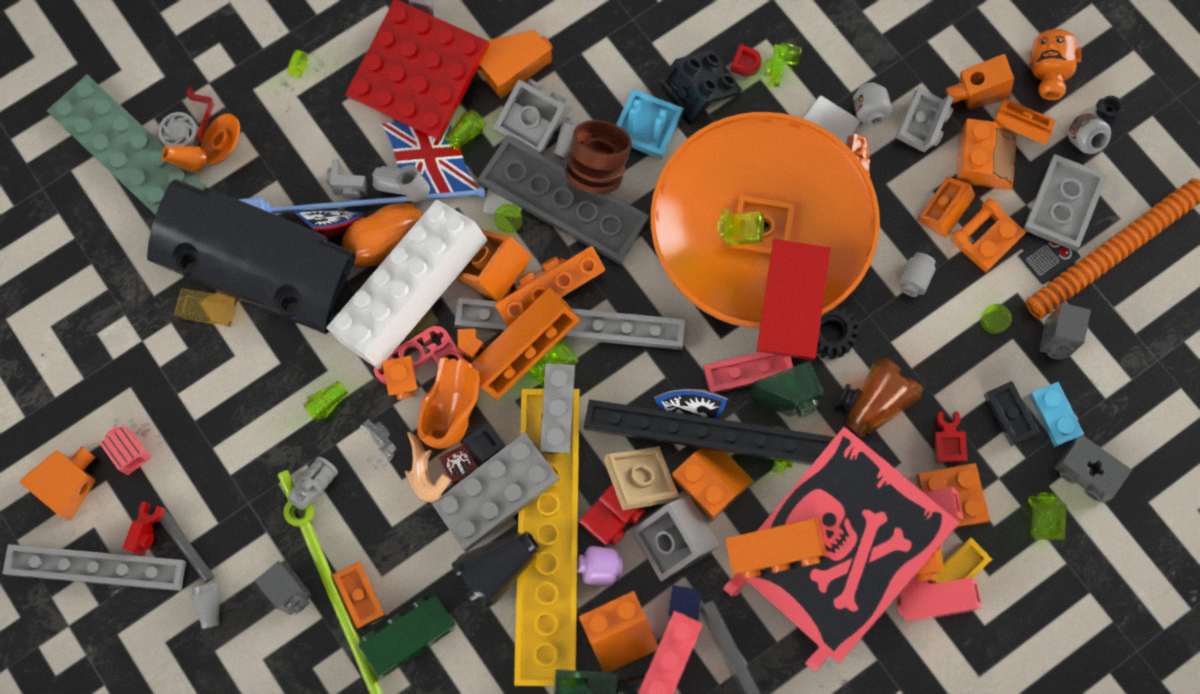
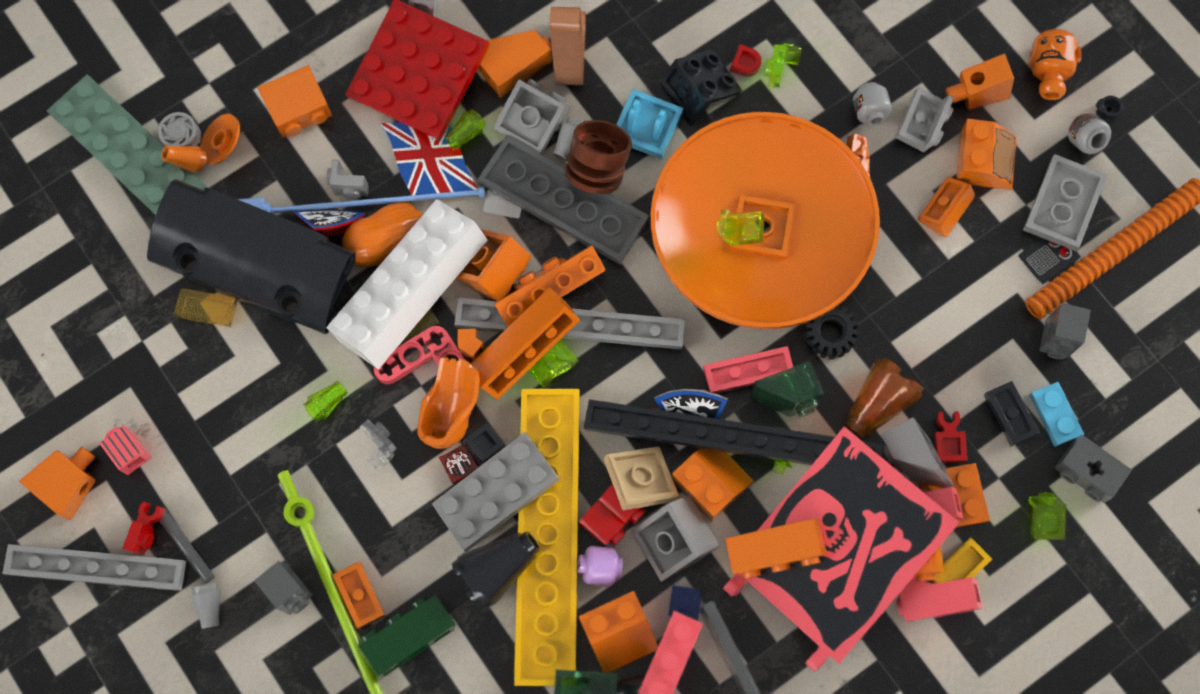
(203, 99): red piece -> none
(295, 101): none -> orange slope
(298, 64): clear neon green tile -> none
(312, 483): light grey hinge -> none
(400, 377): orange bracket -> none
(401, 181): light grey piece -> none
(419, 475): light nougat piece -> none
(508, 218): clear neon green tile -> none
(557, 408): light grey plate -> none
(568, 44): none -> nougat beam
(793, 299): red tile -> none
(832, 118): white sticker -> none
(848, 397): black bush -> none
(915, 454): none -> light grey slope
(917, 274): light grey brick -> none
(994, 242): orange plate -> none
(996, 318): clear neon green tile -> none
(1024, 121): orange plate -> none

